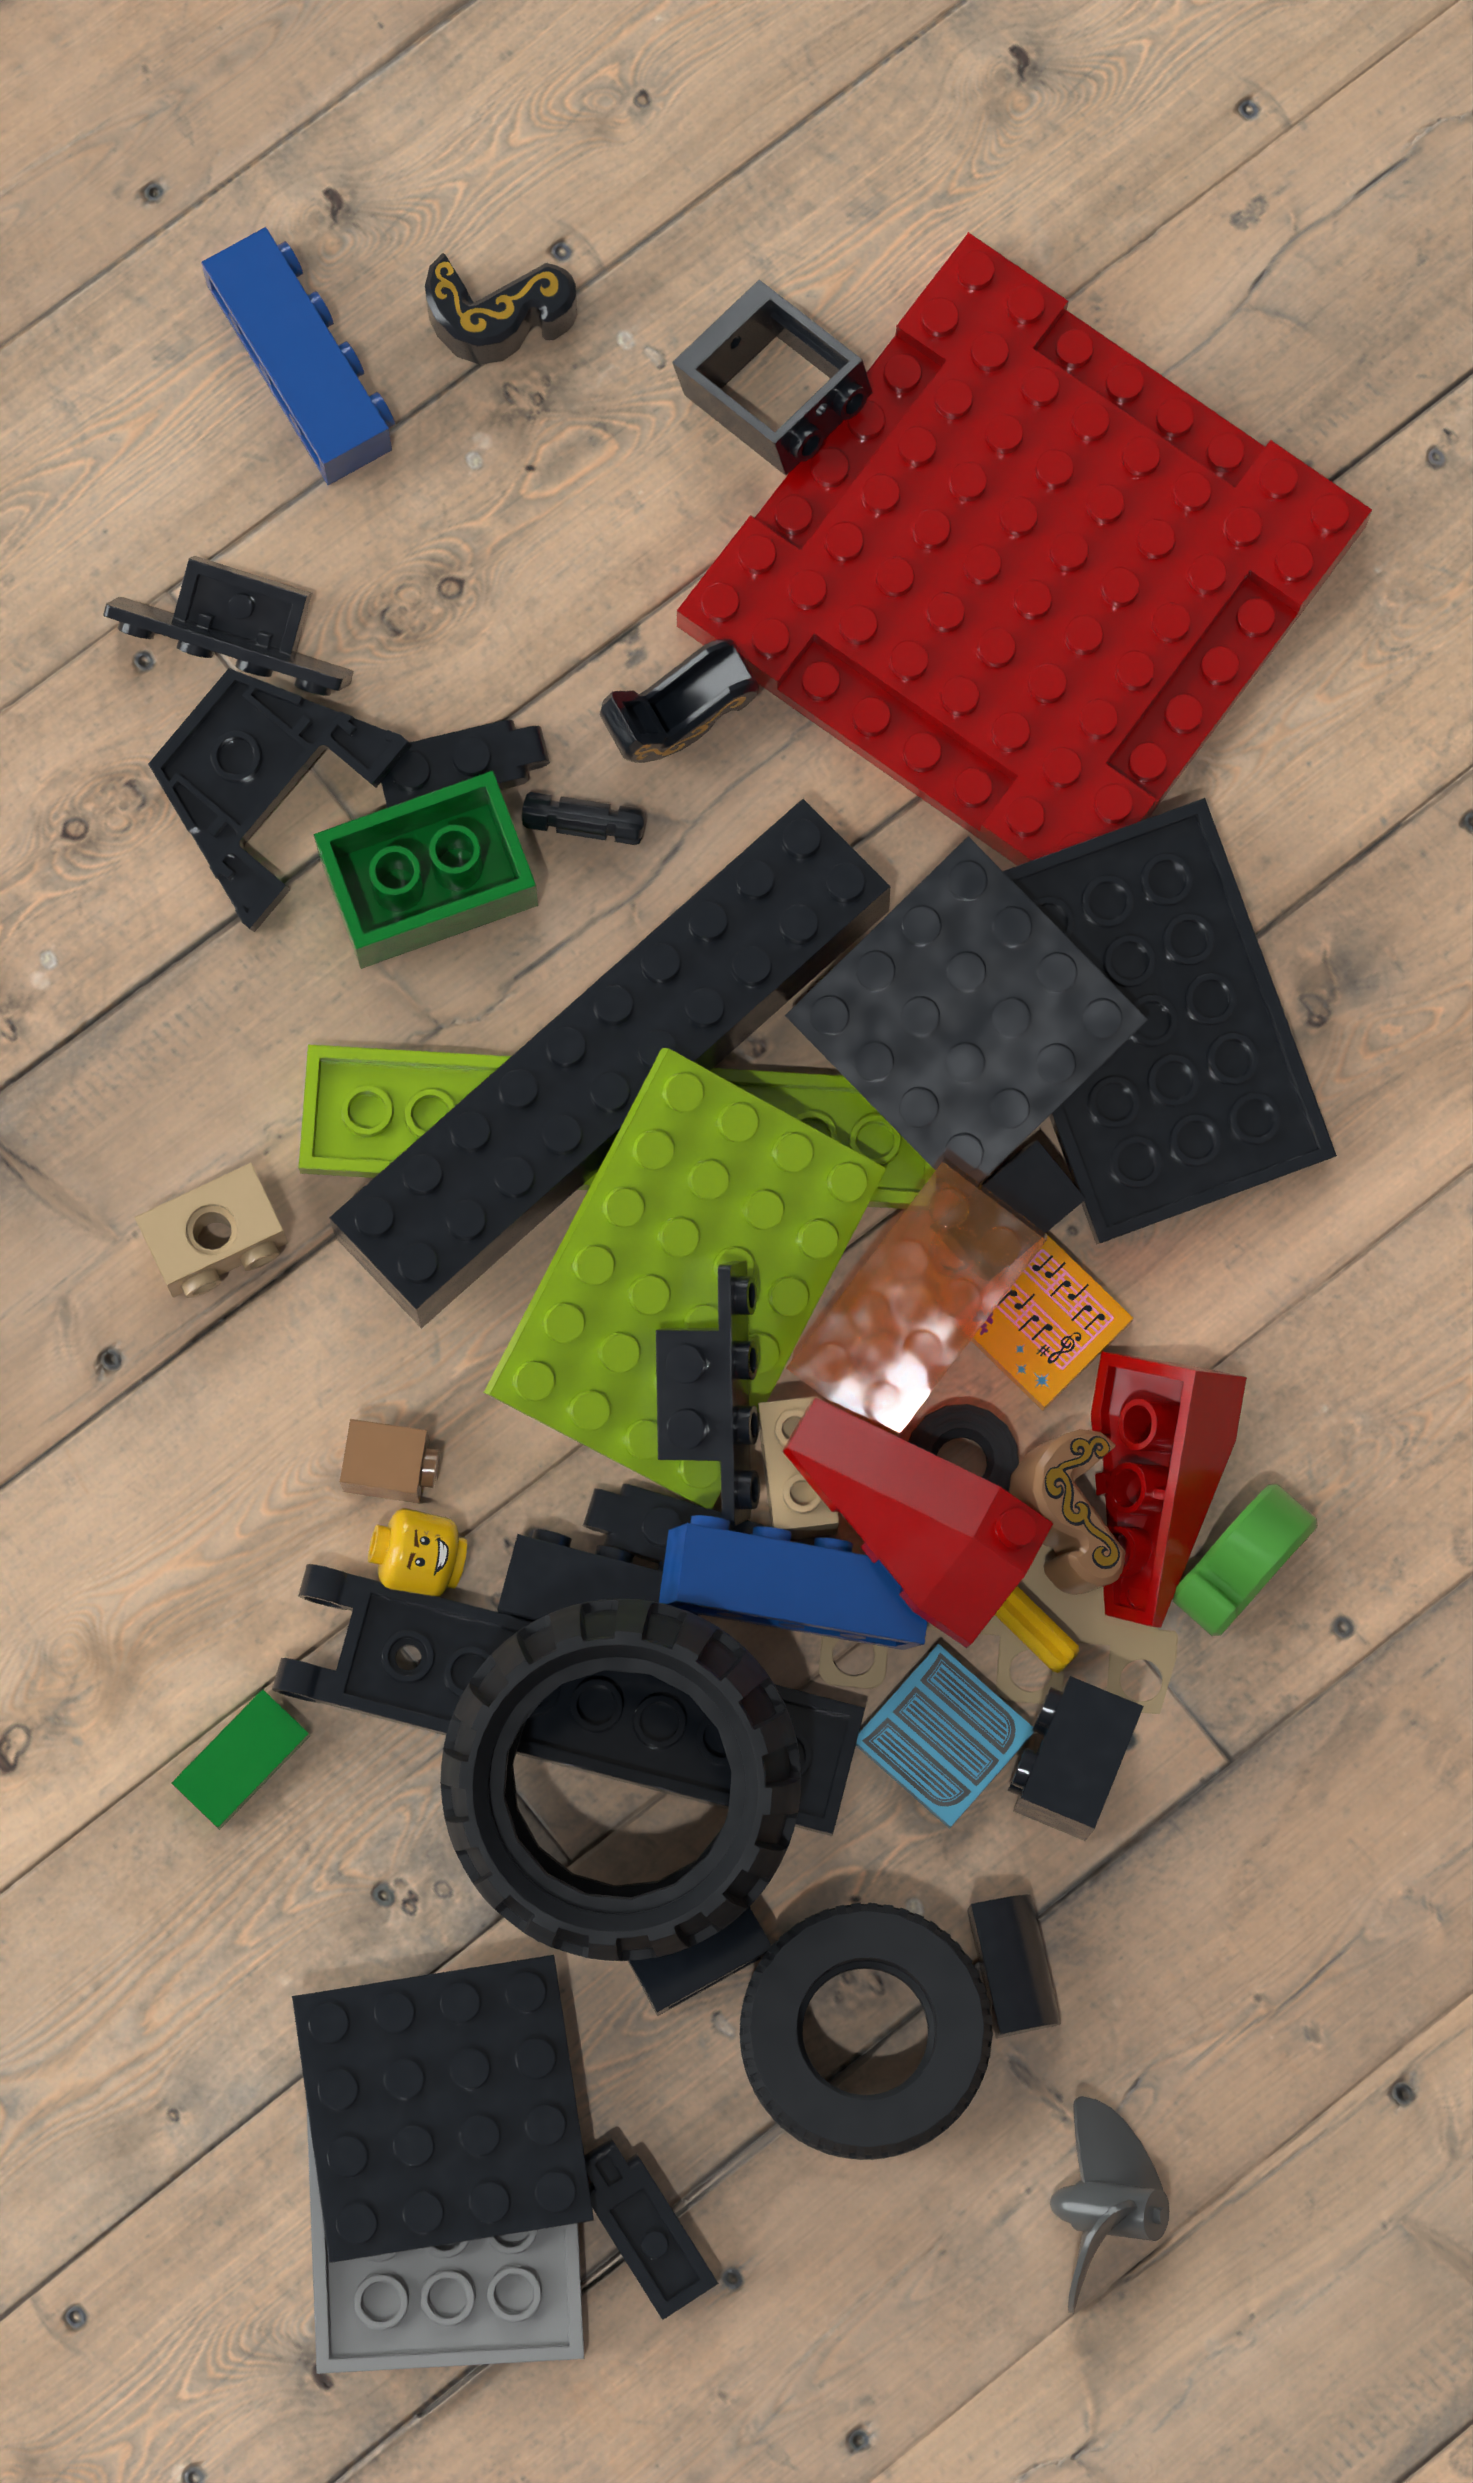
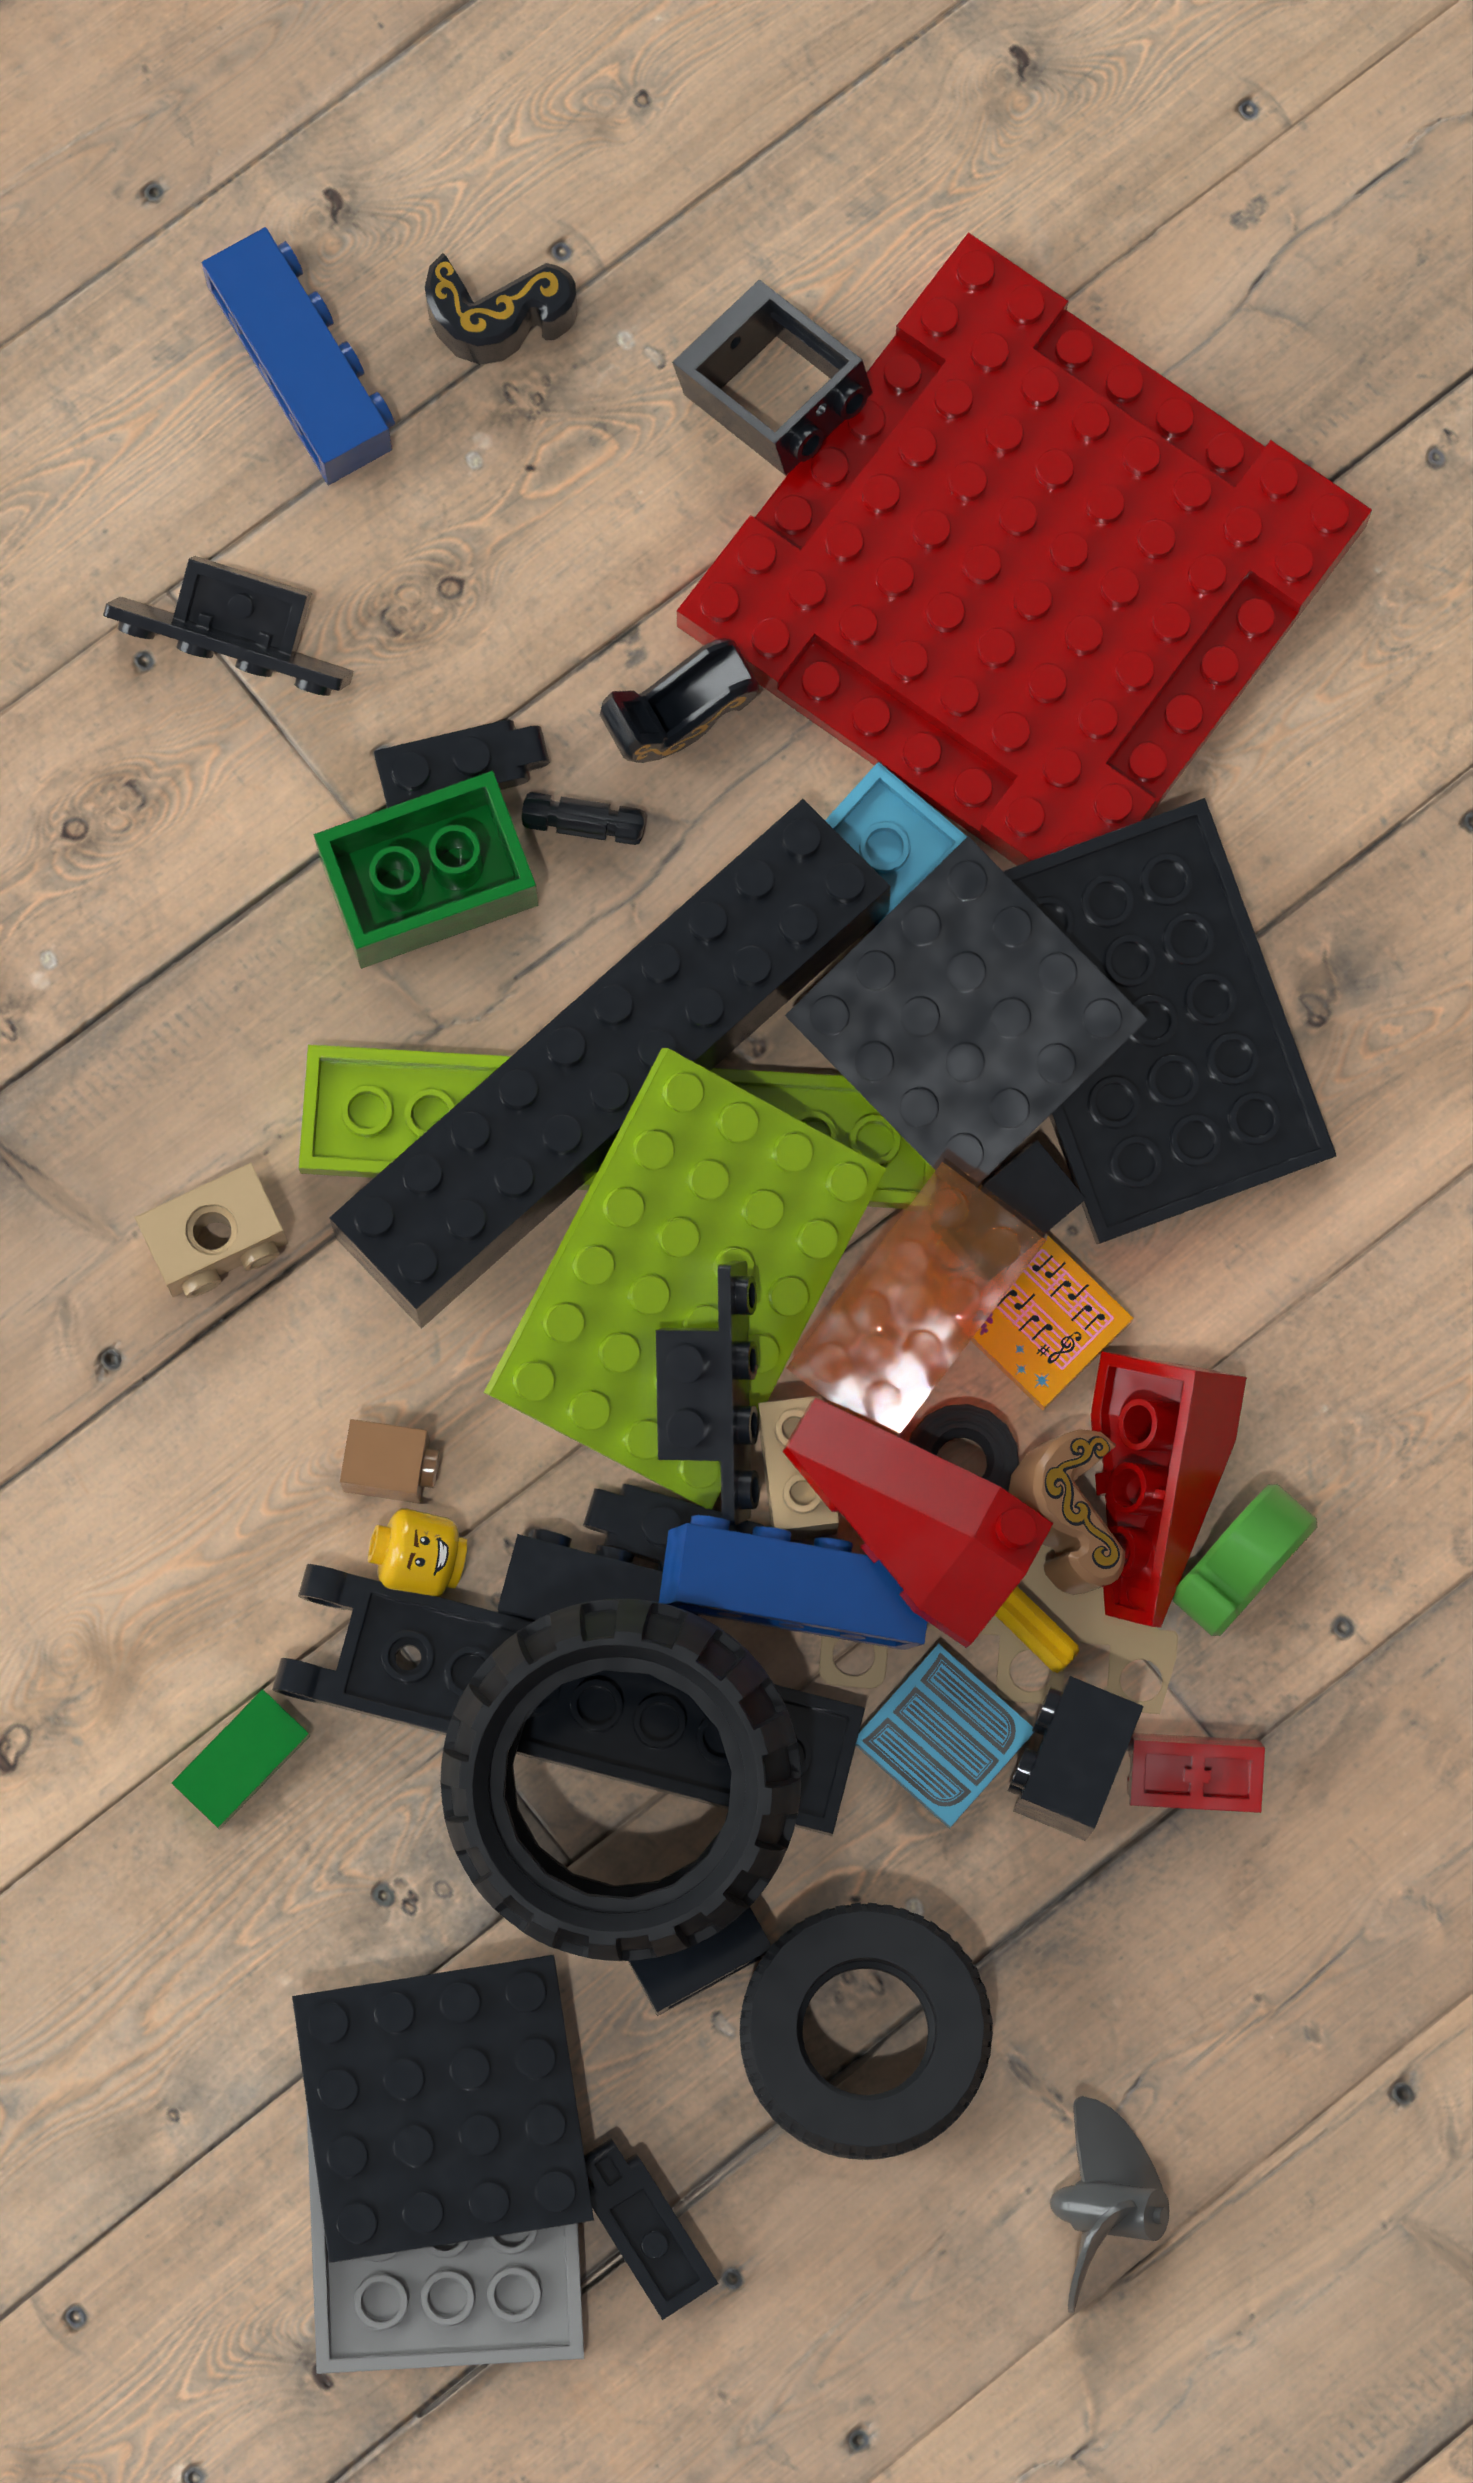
(240, 761): black wing -> none
(894, 831): none -> medium azure tile
(1013, 1965): black brick -> none
(1196, 1772): none -> red hinge

